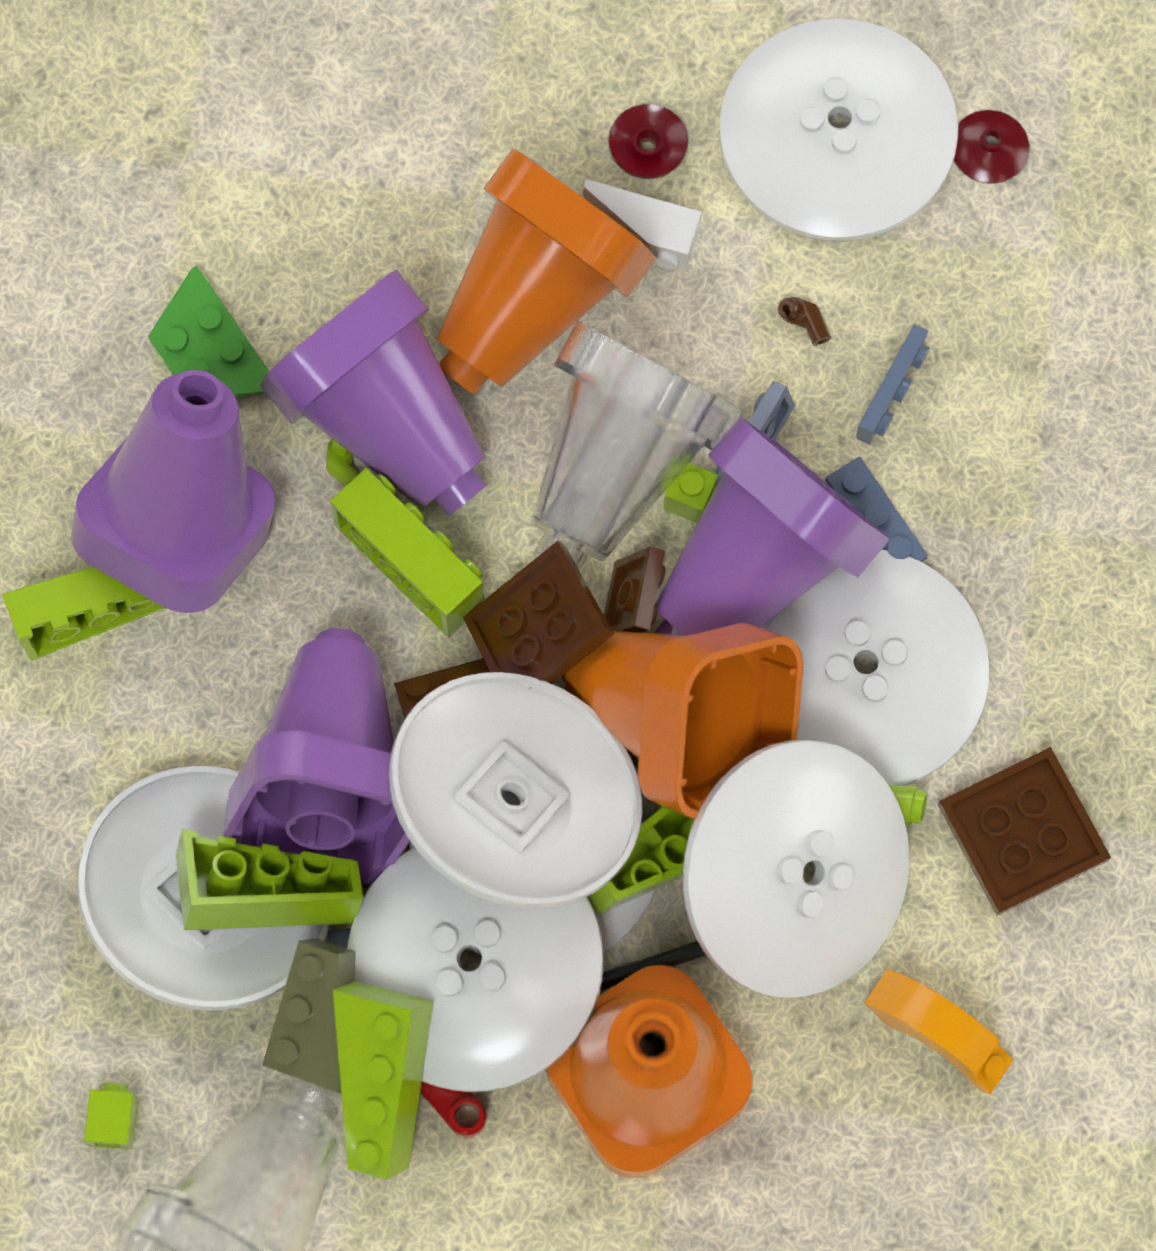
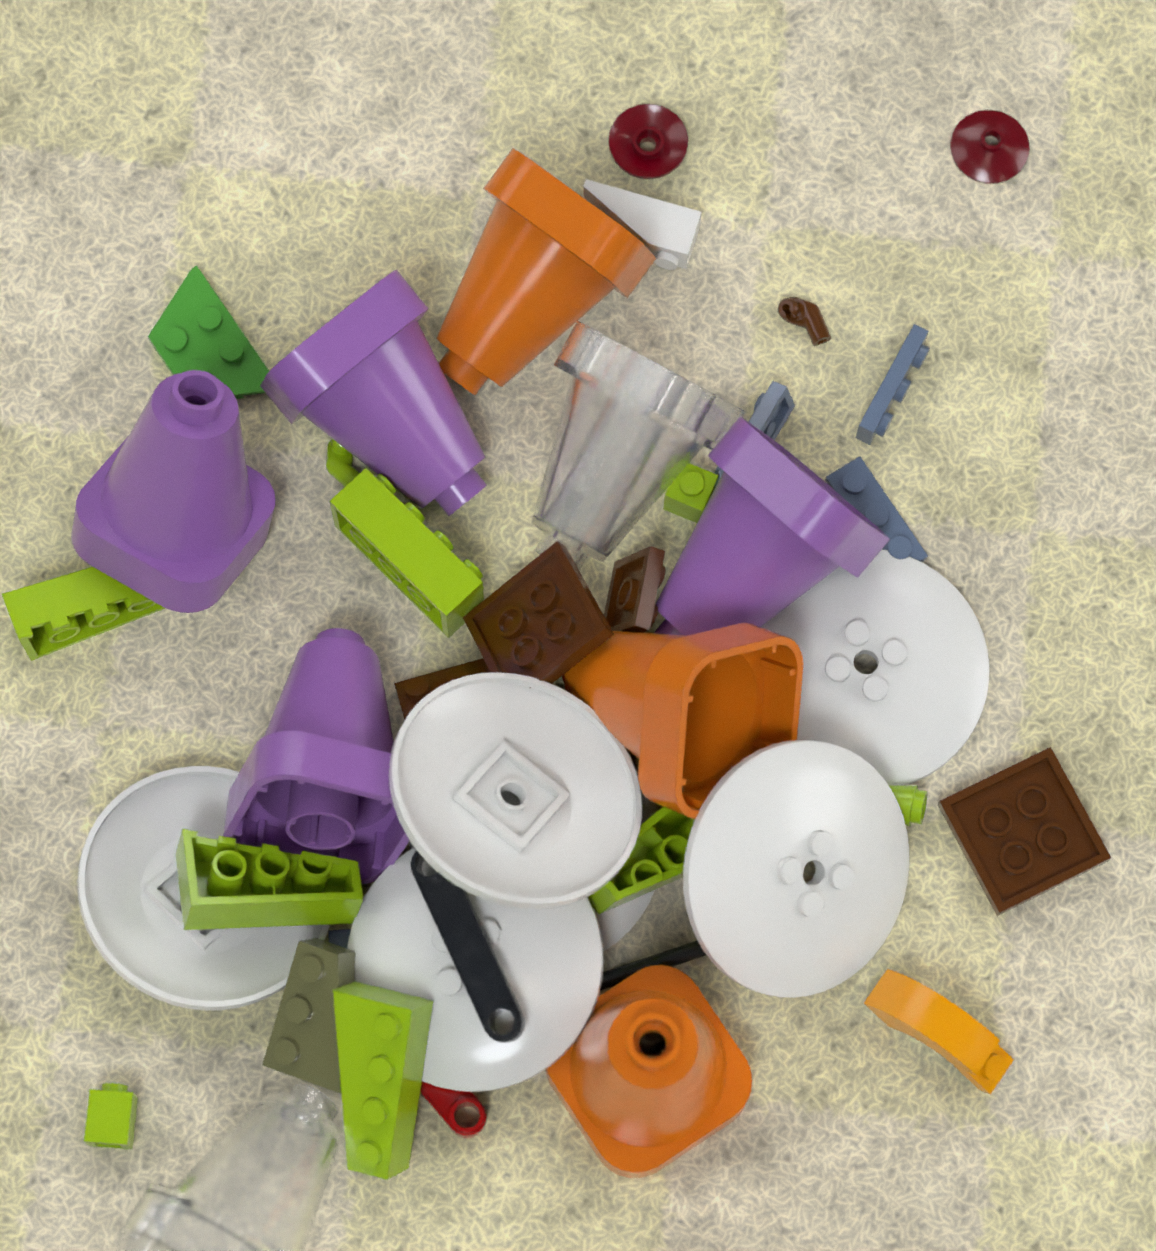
(469, 951): none -> black piece
(827, 177): white dish -> none

